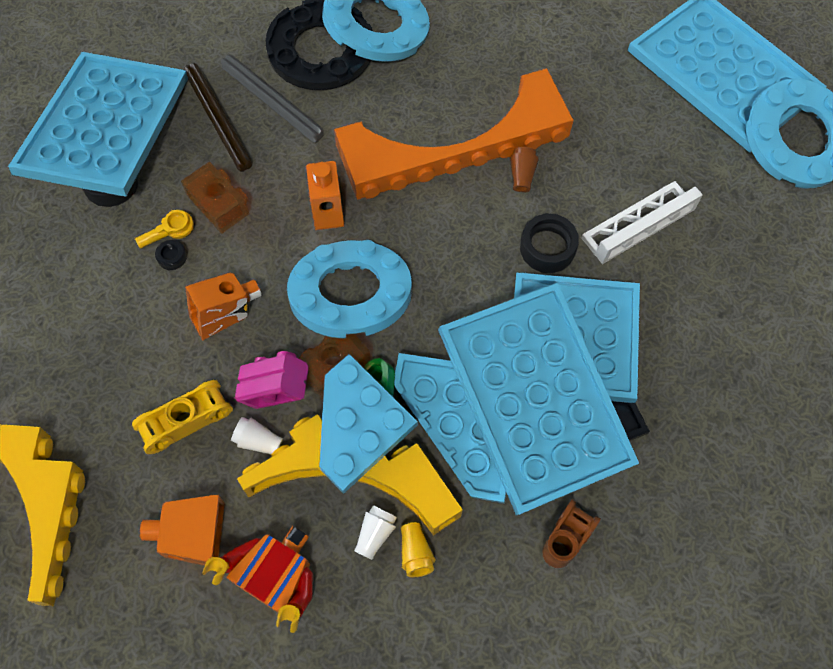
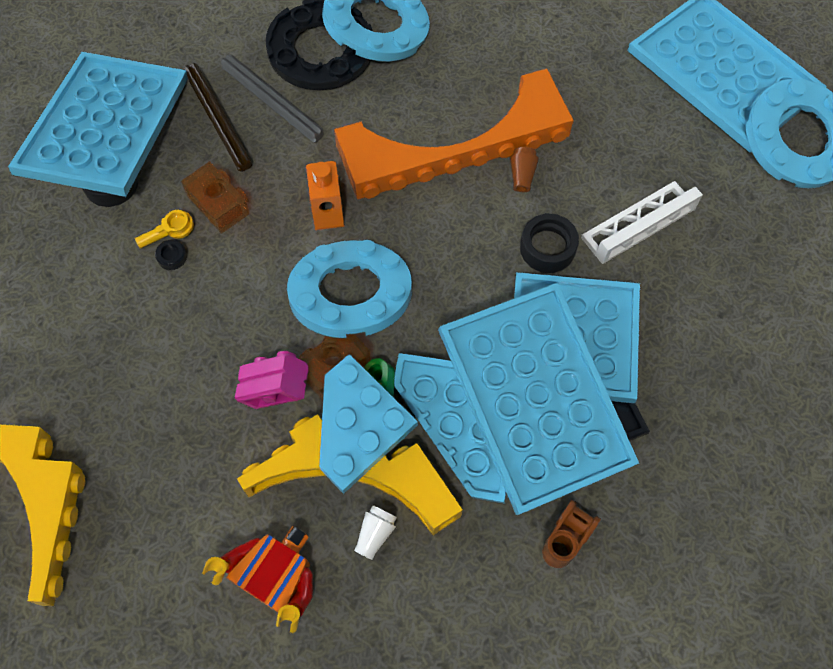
(164, 421): yellow piece -> none
(187, 529): orange torso -> none
(219, 303): orange torso -> none
(254, 436): white cone -> none
(416, 553): yellow cone -> none

